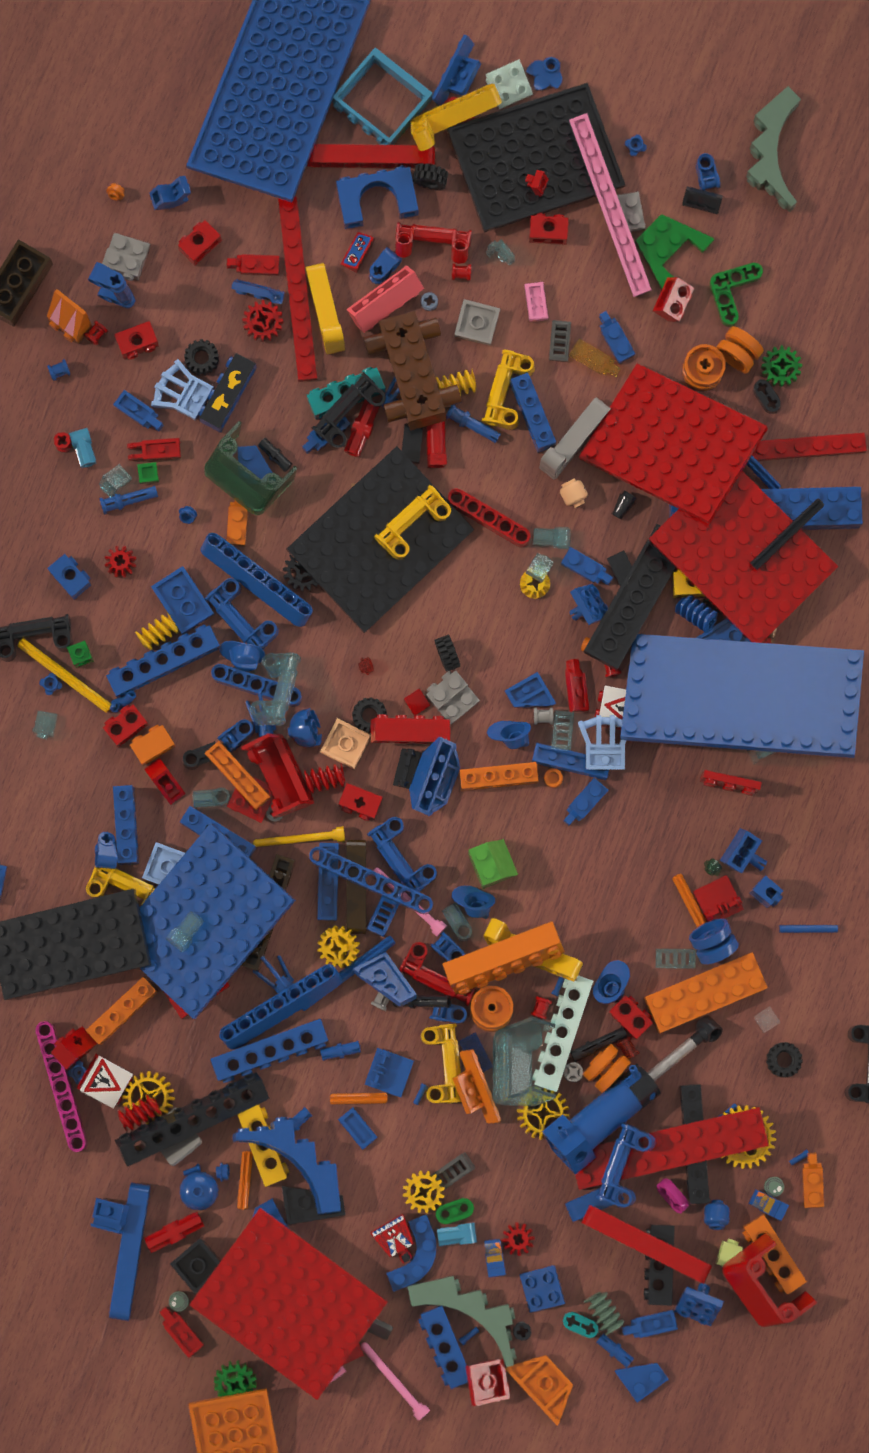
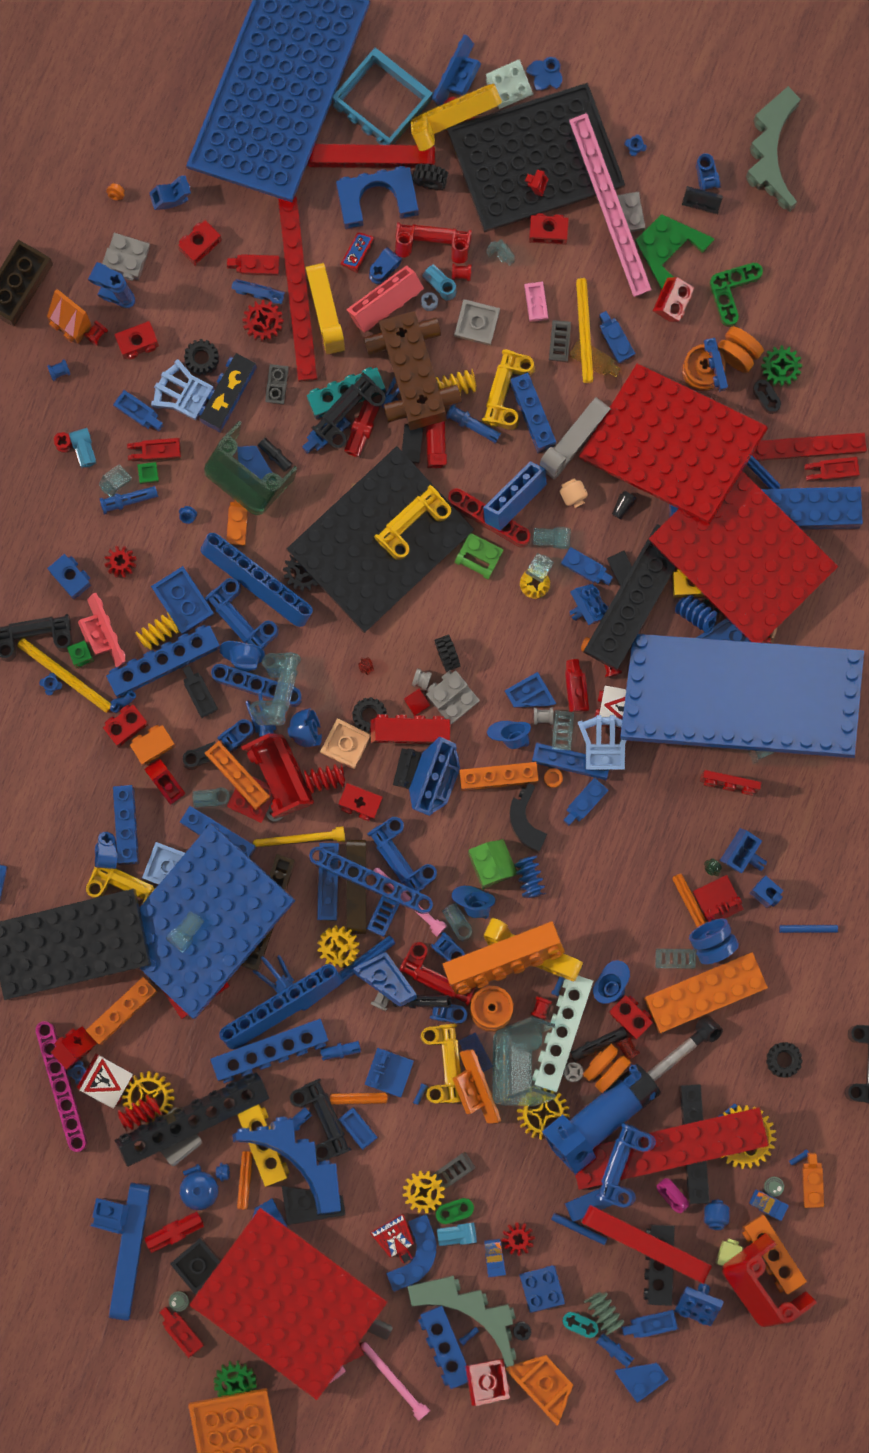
(45, 724): clear light blue bracket -> none
(99, 633): none -> coral bracket
(199, 693): none -> black hinge
(277, 384): none -> dark grey slope
(327, 1118): none -> black piece
(421, 679): none -> light grey wheel
(439, 282): none -> dark azure piece
(481, 550): none -> bright green plate
(515, 496): none -> blue brick
(523, 830): none -> black arch
(529, 877): none -> blue piece
(579, 1229): none -> blue bar
(584, 328): none -> yellow axle
(715, 363): none -> blue hinge
(766, 1019): clear plate -> none
(790, 531): black axle -> none
(834, 469): none -> red hinge

